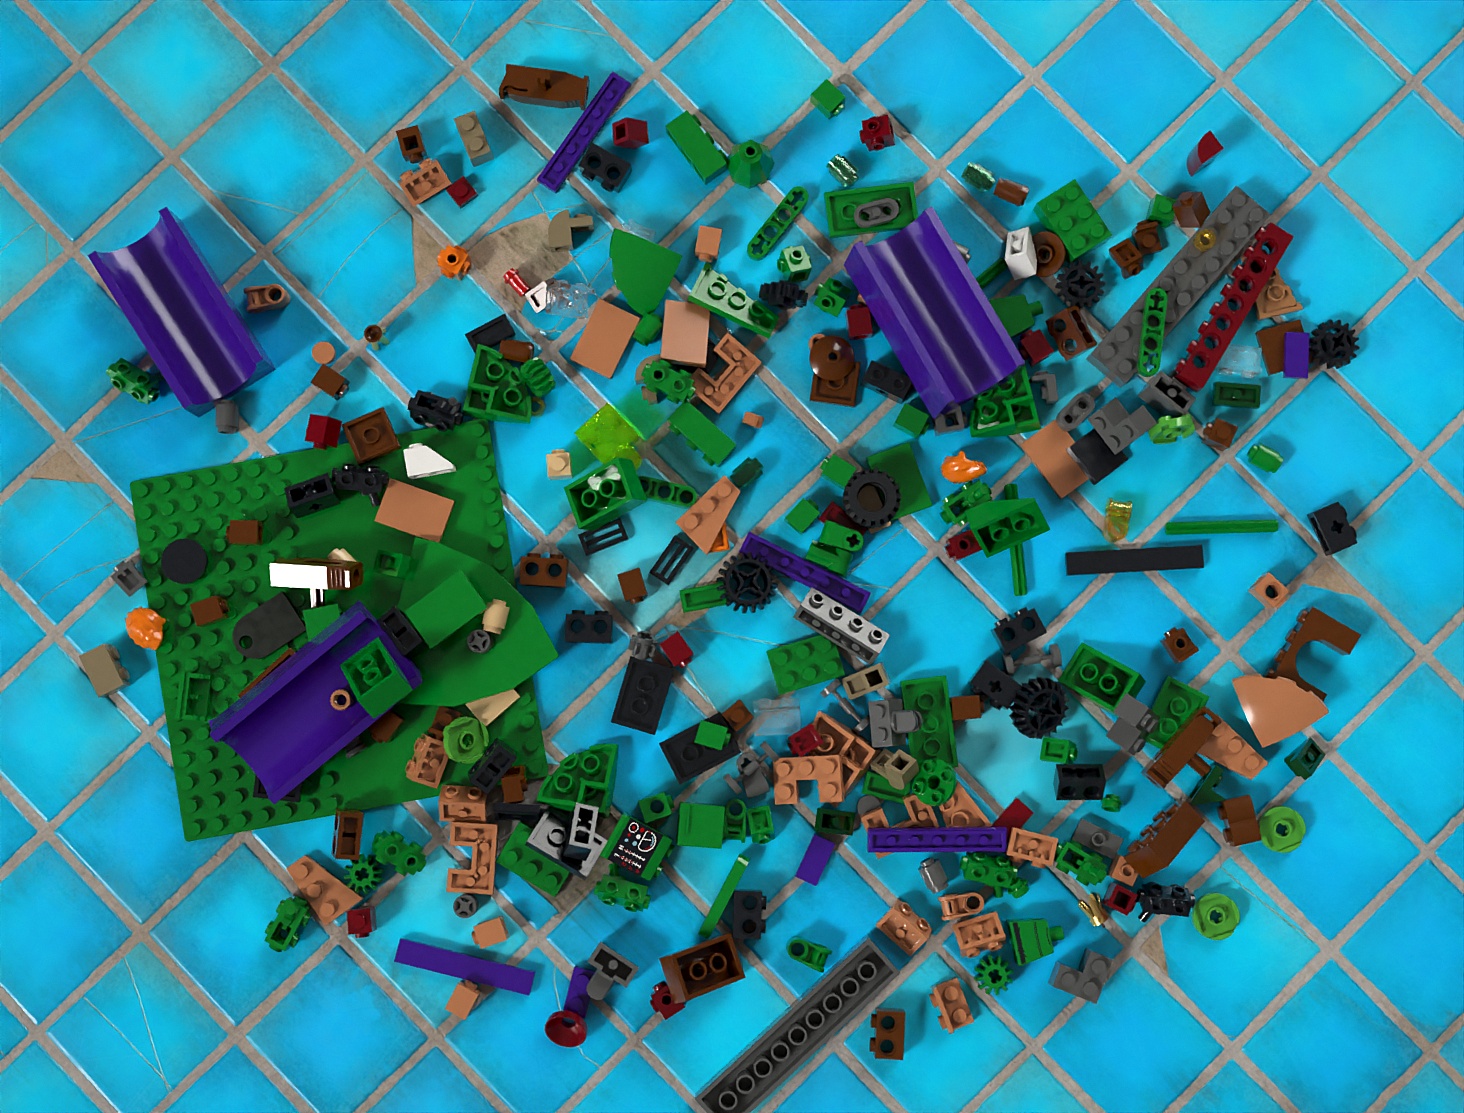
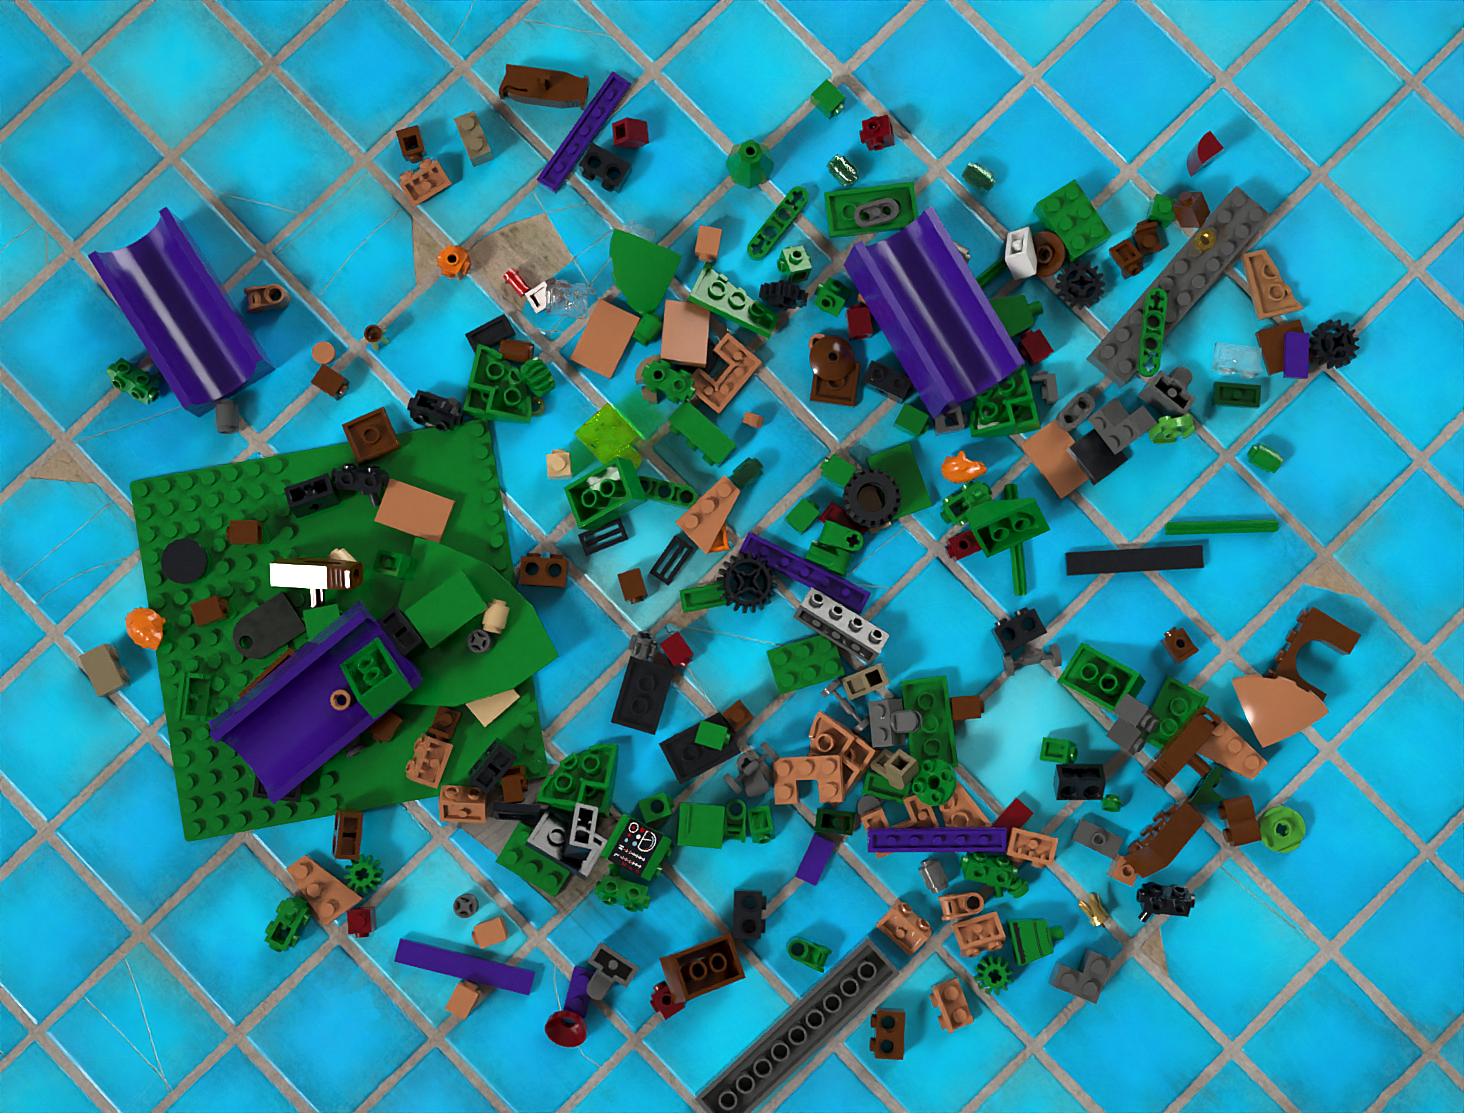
(128, 577): dark grey bracket -> none
(323, 431): dark red brick -> none
(393, 849): green brick -> none
(425, 462): white slope -> none
(454, 735): bright green plate -> none
(461, 192): dark red plate -> none
(481, 876): nougat plate -> none
(563, 226): dark tan brick -> none
(588, 634): black brick -> none
(697, 147): green brick -> none
(723, 896): green beam -> none
(776, 716): clear bracket -> none
(804, 740): dark red bracket -> none
(988, 673): black brick -> none
(1011, 191): reddish brown piece -> none
(1050, 709): black gear -> none
(1075, 330): reddish brown brick -> none
(1086, 867): green brick -> none
(1116, 515): clear yellow piece -> none
(1120, 899): dark red brick -> none
(1219, 434): reddish brown brick -> none
(1226, 922): bright green plate -> none
(1258, 590): nougat brick -> none
(1277, 242): dark red brick -> none
(1305, 759): dark green slope -> none
(1336, 540): black brick -> none

